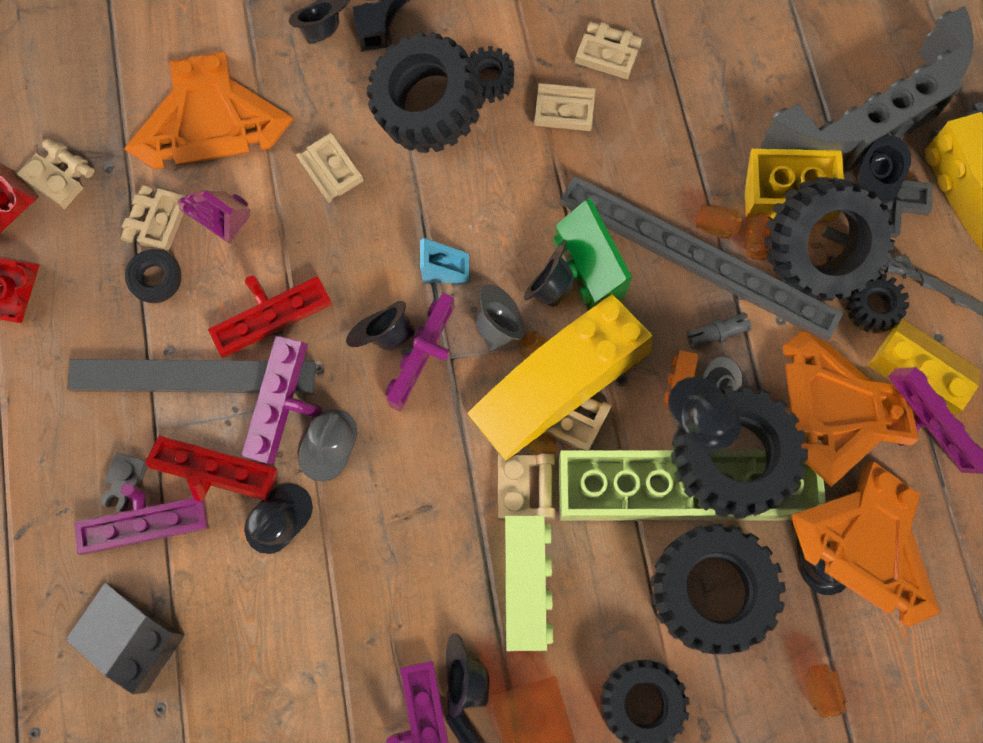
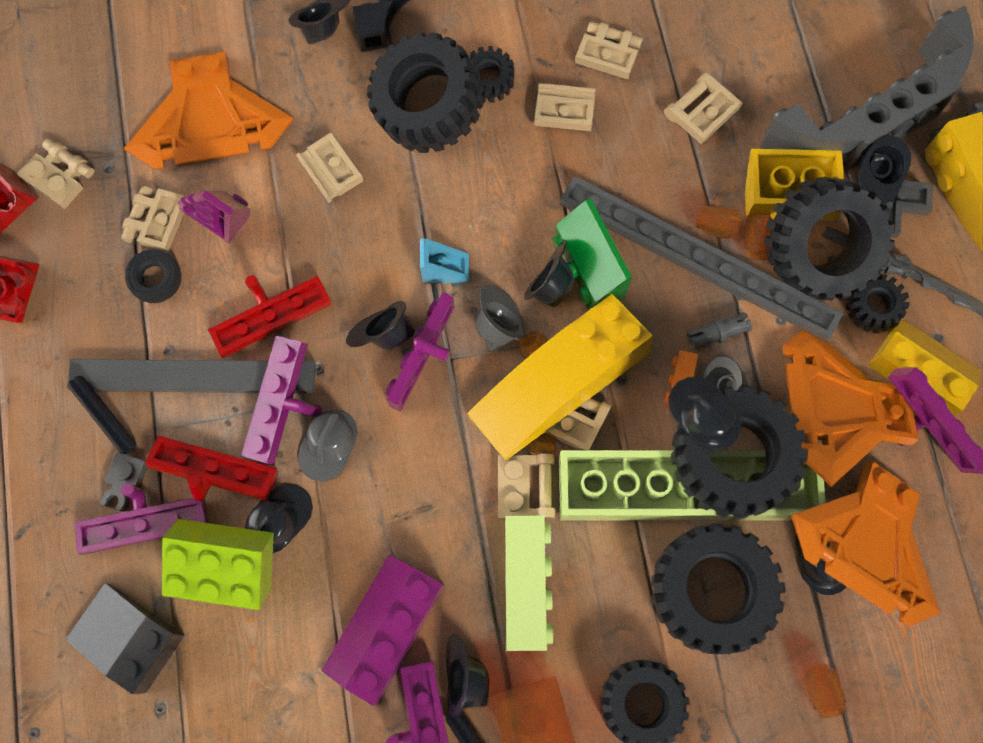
(101, 414): none -> black axle
(217, 564): none -> lime brick
(382, 630): none -> magenta slope
(707, 115): none -> tan plate

